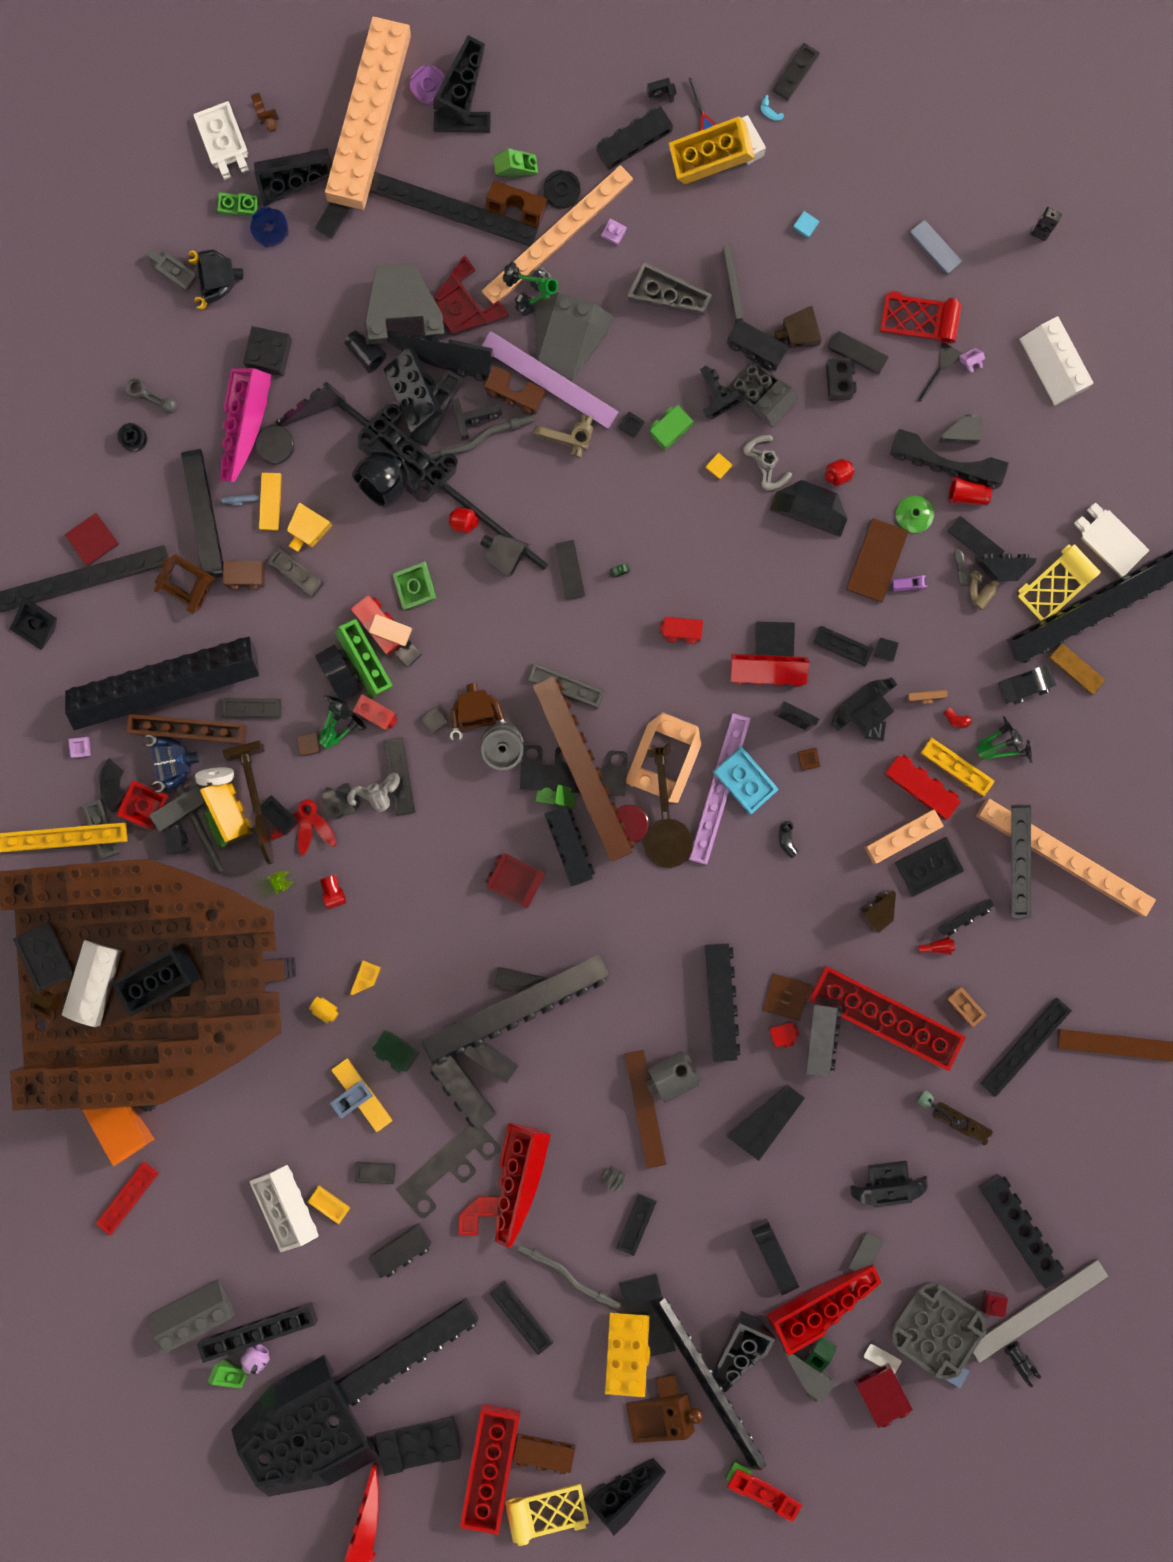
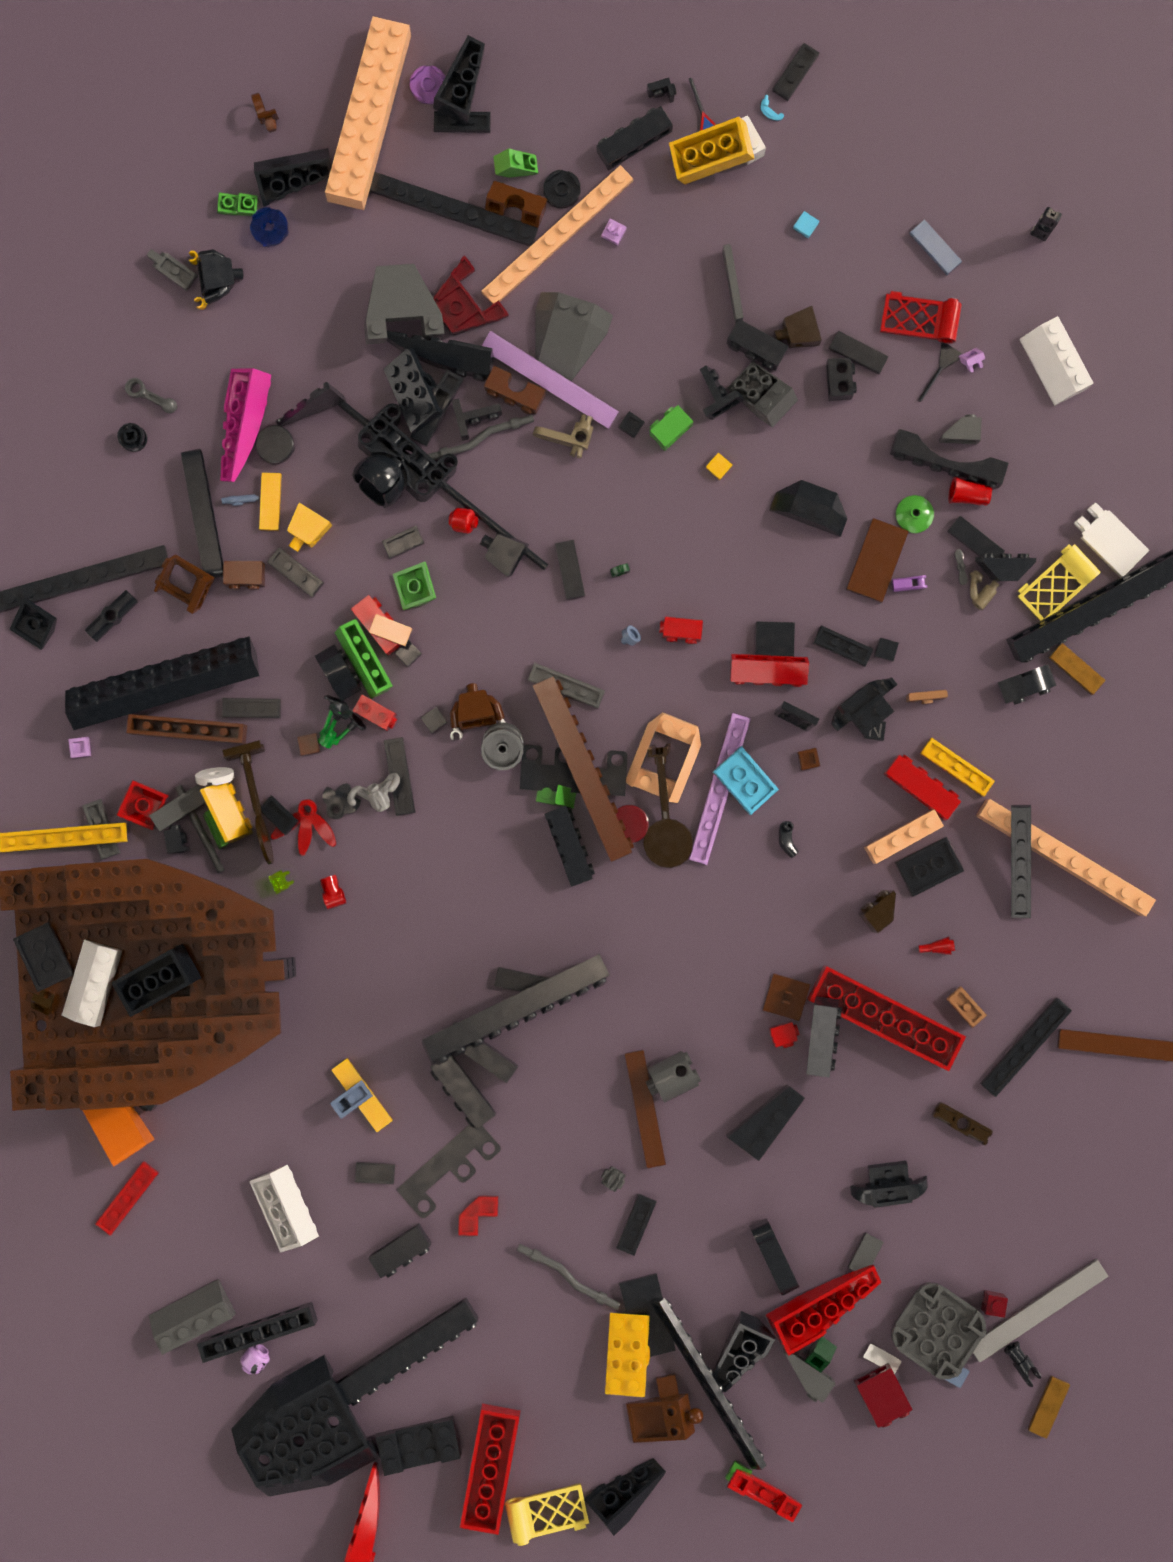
(91, 539): dark red tile -> none
(102, 625): none -> black piece
(110, 785): black tile -> none
(170, 762): dark blue torso -> none
(222, 138): white tile -> none
(227, 1374): bright green slope -> none
(267, 351): black brick -> none
(324, 1010): yellow brick -> none
(328, 1204): yellow tile -> none
(332, 219): black tile -> none
(366, 977): yellow tile -> none
(368, 355): black plant -> none
(396, 1051): clear green brick -> none
(403, 542): none -> tile
(515, 879): dark red panel -> none
(521, 1317): black tile -> none
(522, 1168): red wedge -> none
(539, 279): black plant -> none
(544, 1453): reddish brown brick -> none
(630, 636): none -> sand blue tile
(667, 291): dark grey wedge -> none
(721, 1002): black brick -> none
(766, 462): light grey piece -> none
(839, 472): red head -> none
(927, 1100): hinge -> none
(957, 721): red arm -> none
(966, 918): black tile -> none
(987, 750): plant -> none
(1048, 1407): none -> pearl gold tile
(1053, 1271): black brick -> none

